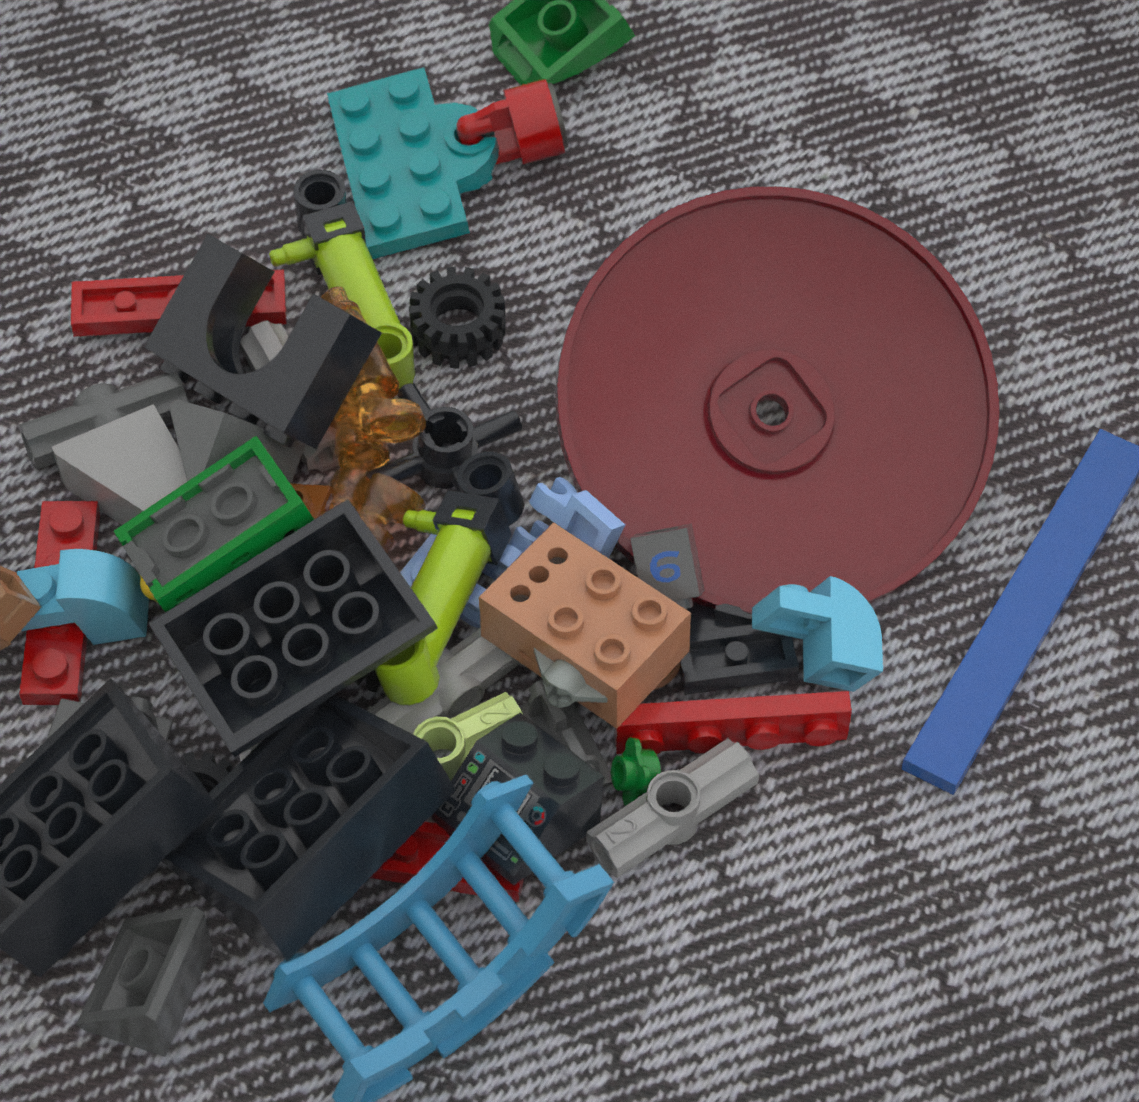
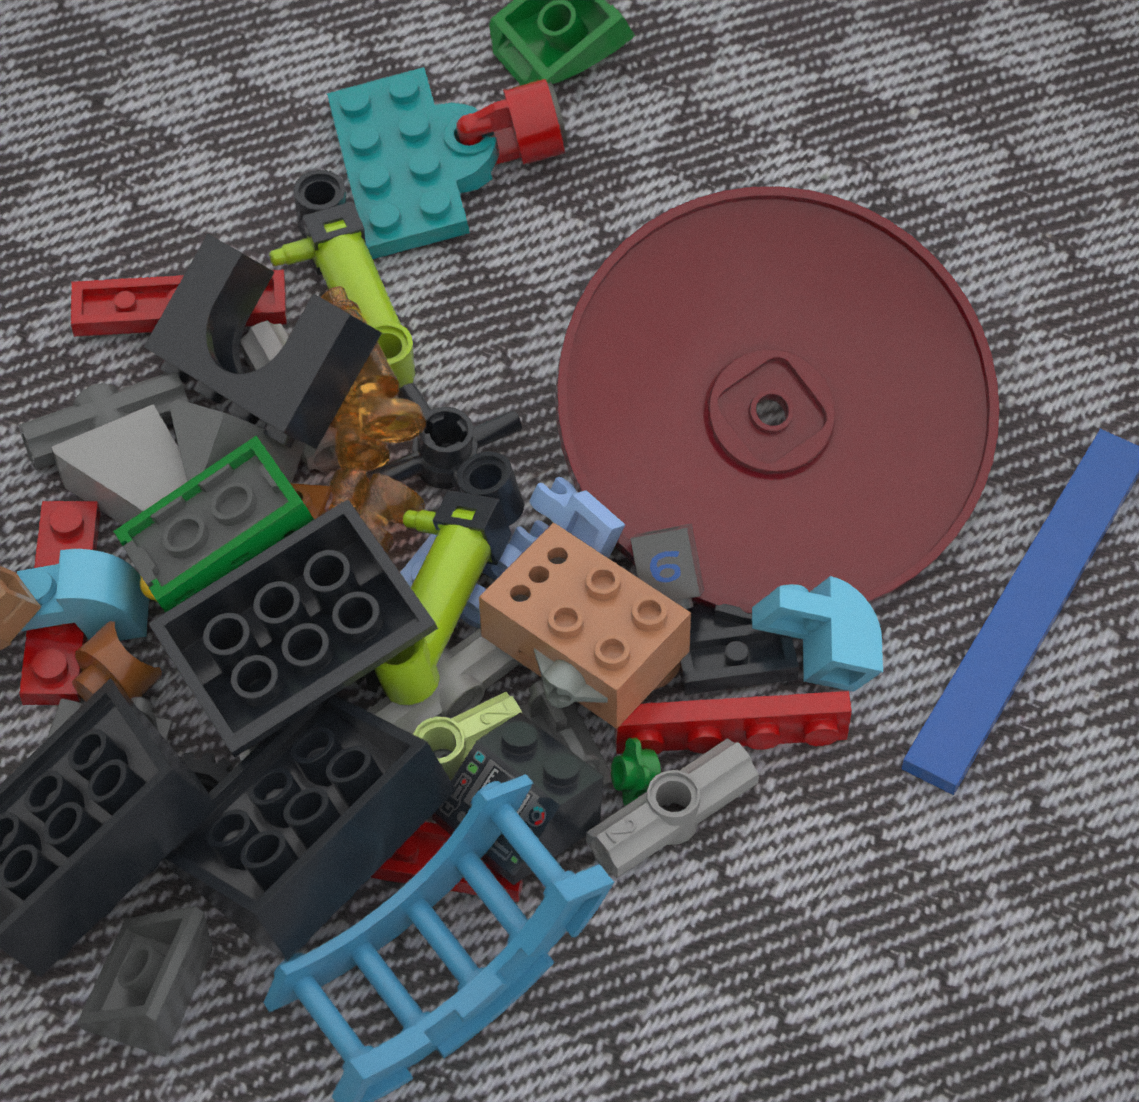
(107, 658): none -> dark orange piece
(457, 293): black tyre -> none

